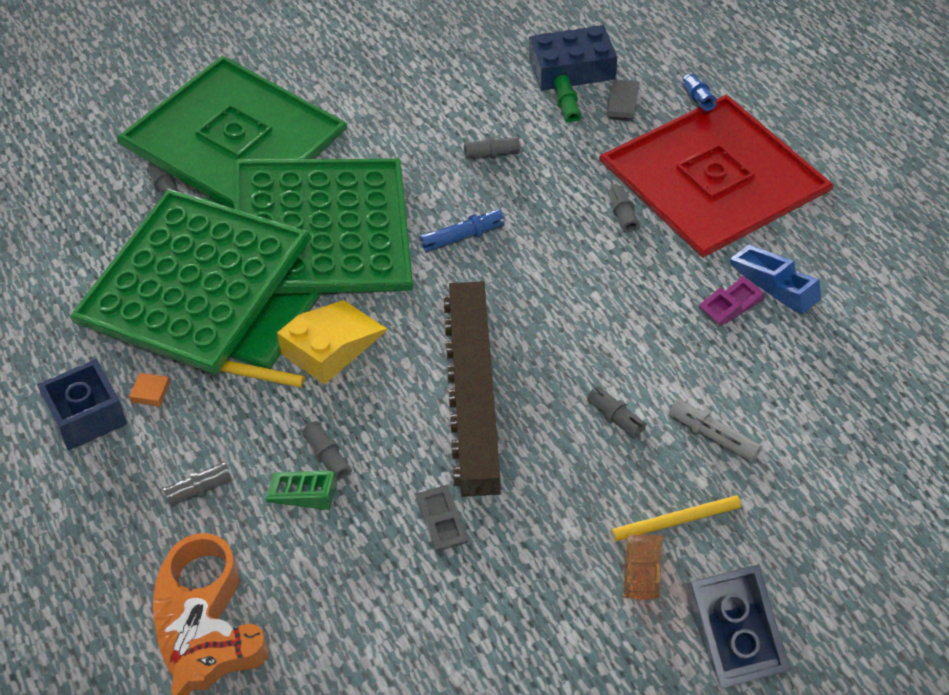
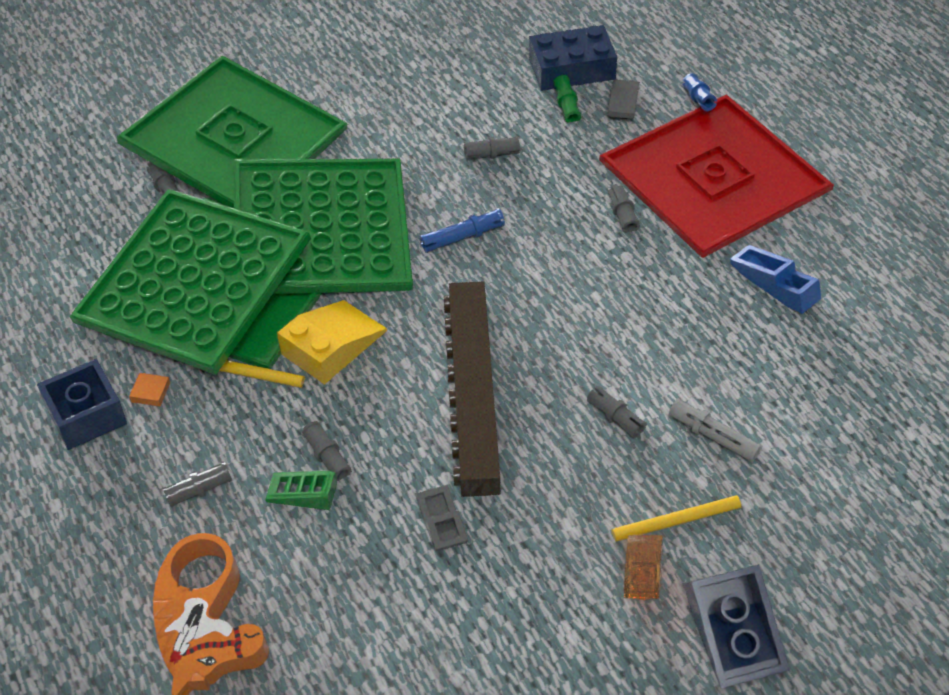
(730, 303): magenta slope -> none

